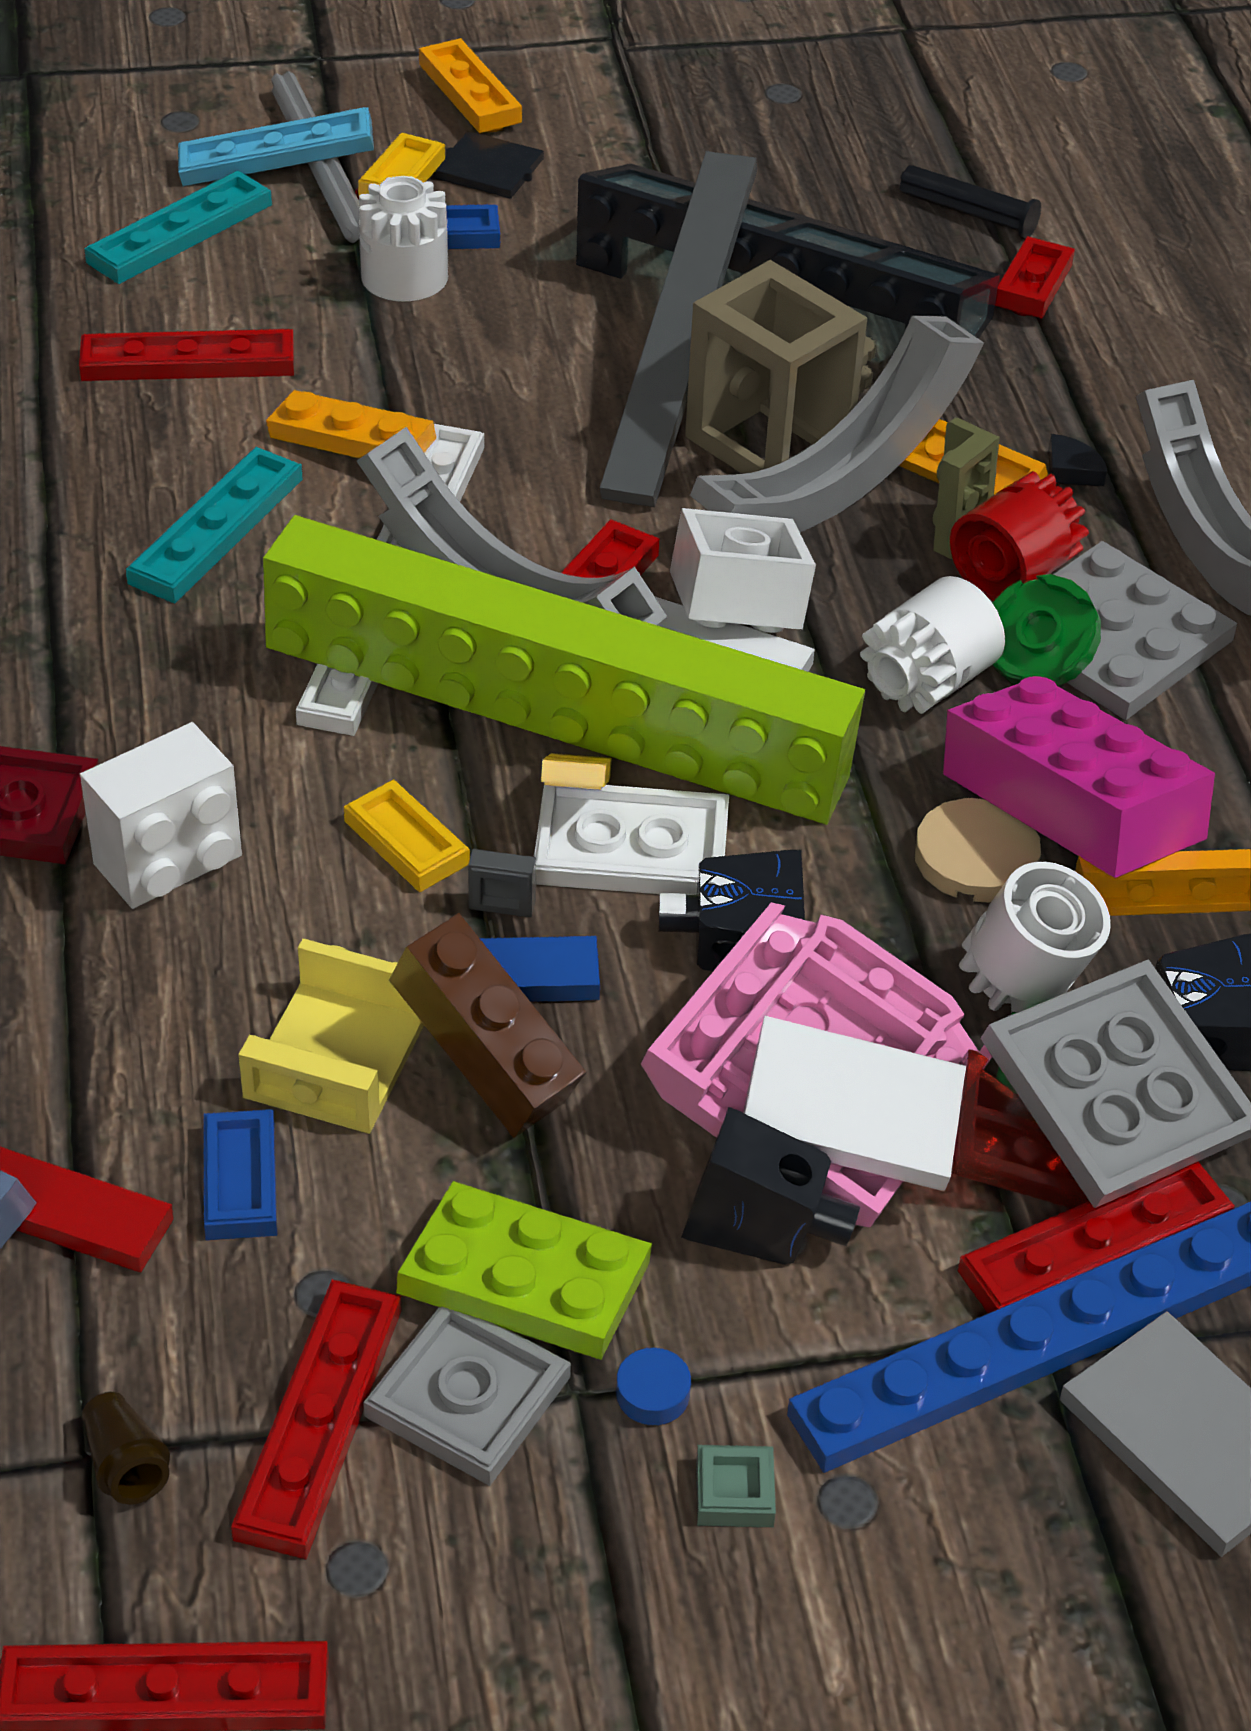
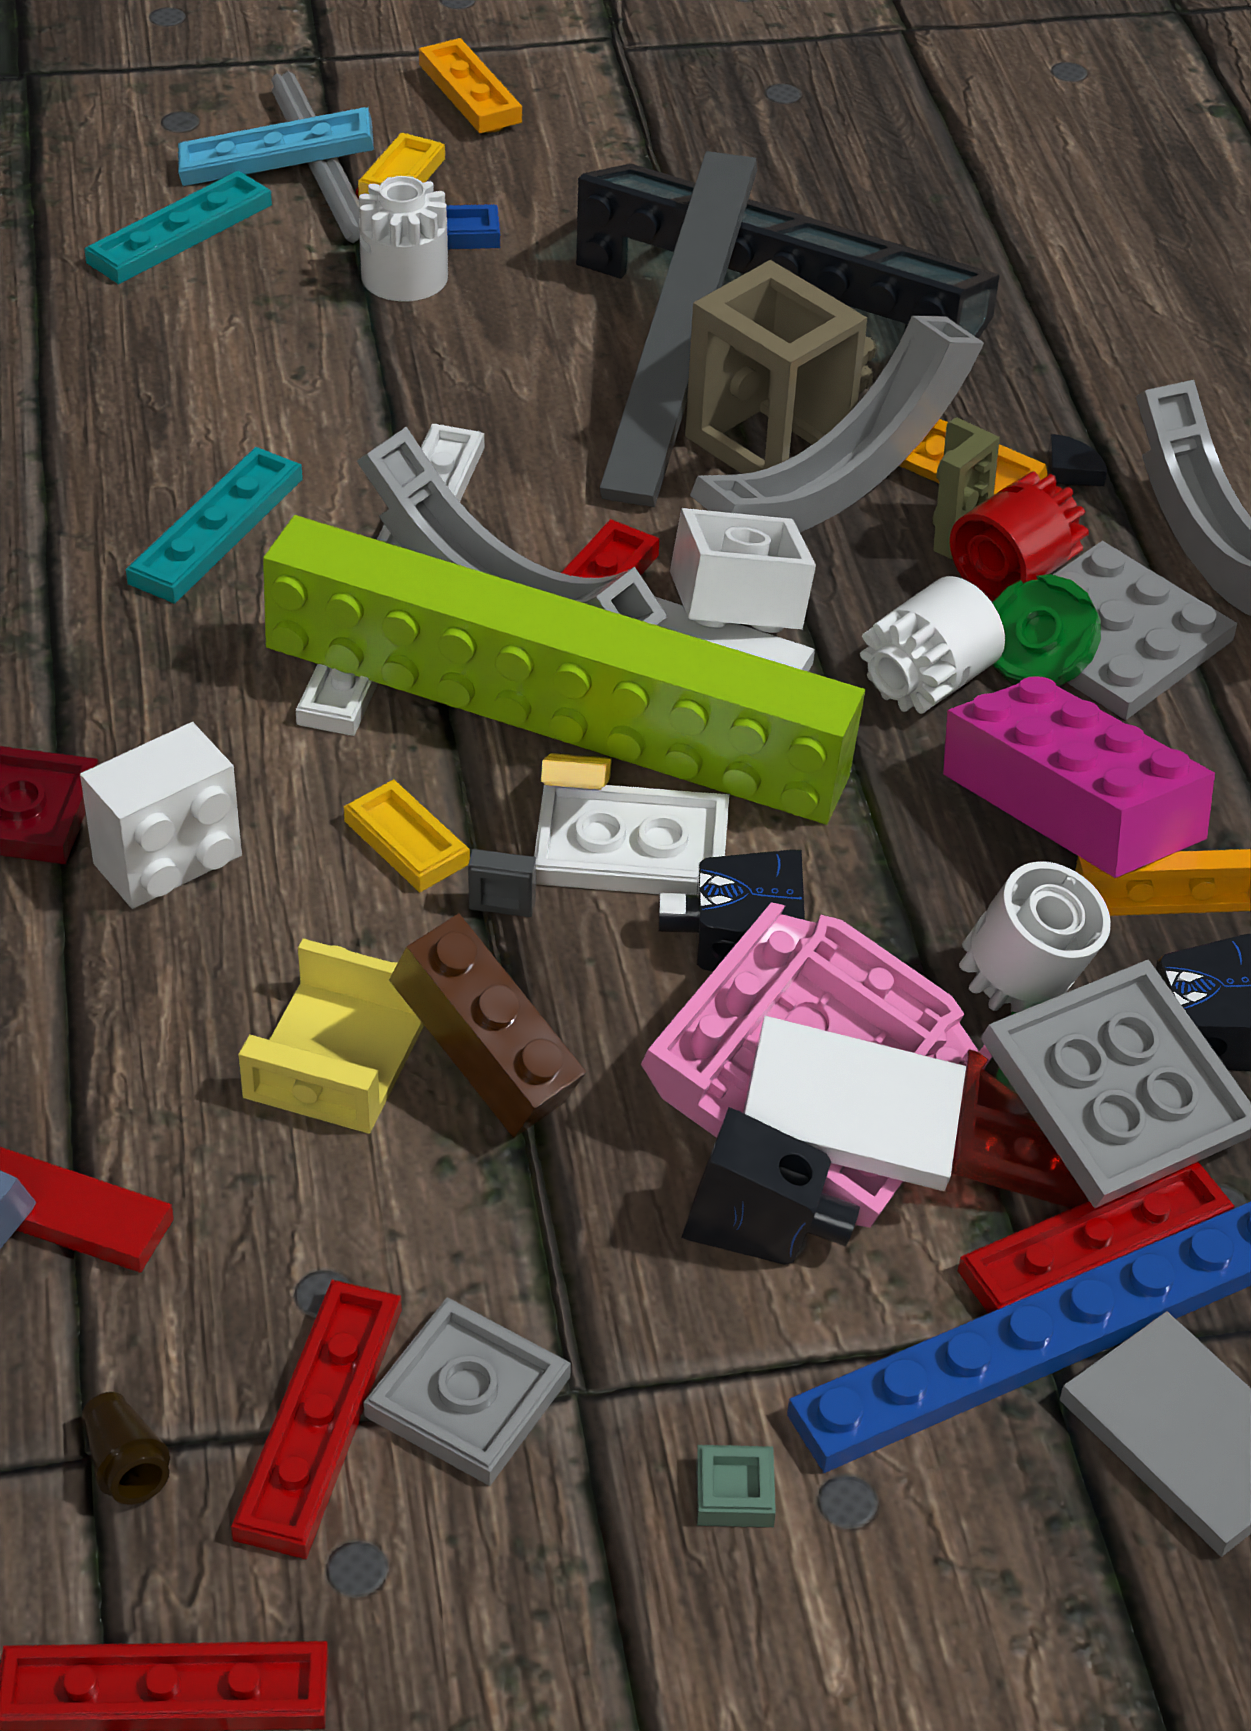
(186, 354): red tile -> none
(239, 1175): blue tile -> none
(342, 425): light orange plate -> none
(489, 164): black piece -> none
(525, 1269): lime plate -> none
(550, 966): blue tile -> none
(653, 1386): blue tile -> none
(971, 199): black axle -> none
(973, 847): tan tile -> none
(1034, 277): red plate -> none

